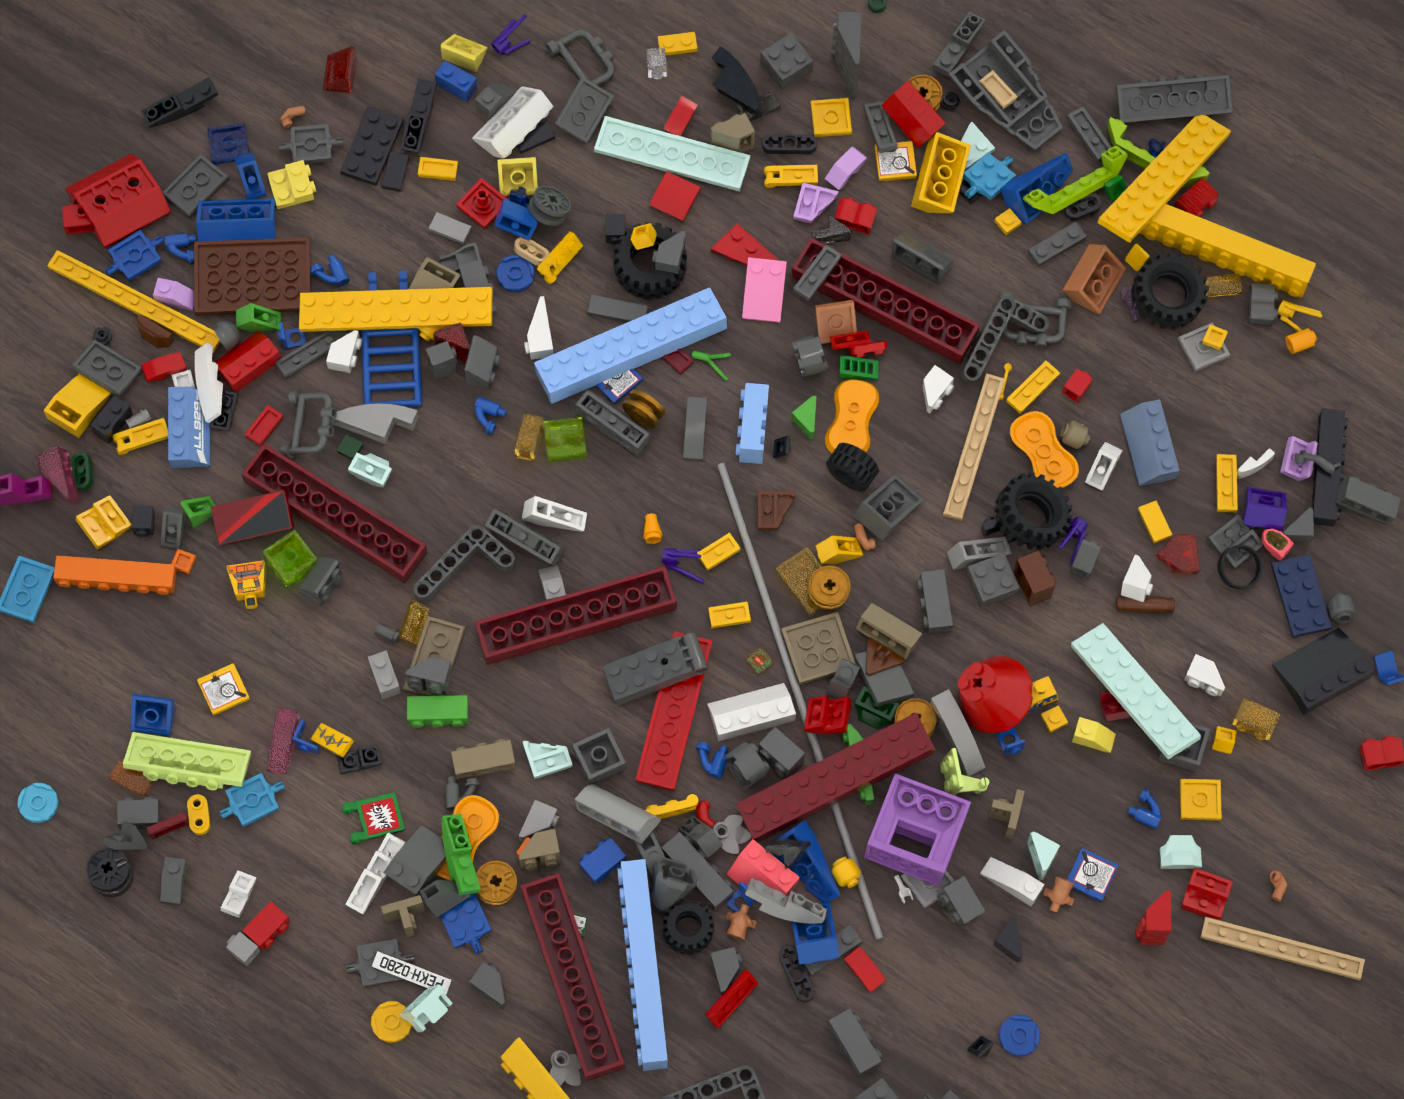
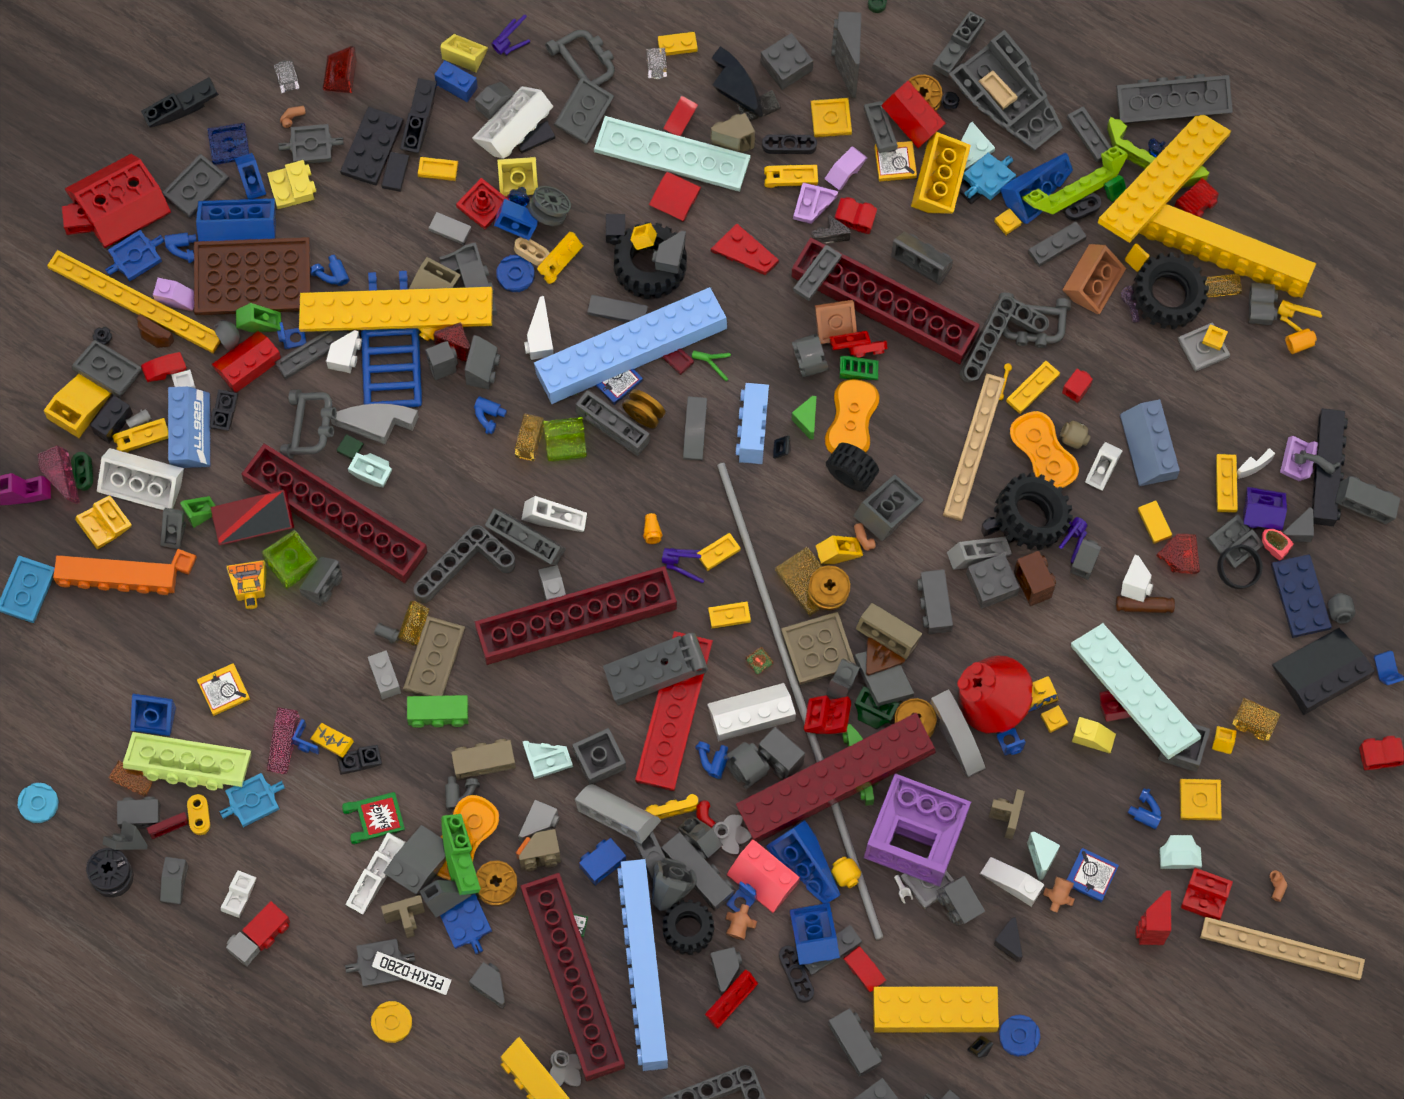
(139, 479): none -> white slope
(143, 520): black brick -> none
(207, 385): white slope -> none
(264, 426): red tile -> none
(286, 76): none -> clear brick
(426, 1007): light aqua panel -> none
(430, 675): dark grey slope -> none
(764, 290): bright pink slope -> none
(773, 508): reddish brown wing -> none
(790, 849): clear smoke slope -> none
(791, 907): light grey slope -> none
(935, 386): white slope -> none
(935, 1009): none -> yellow brick
(956, 782): yellowish green plate -> none
(1205, 675): white slope -> none

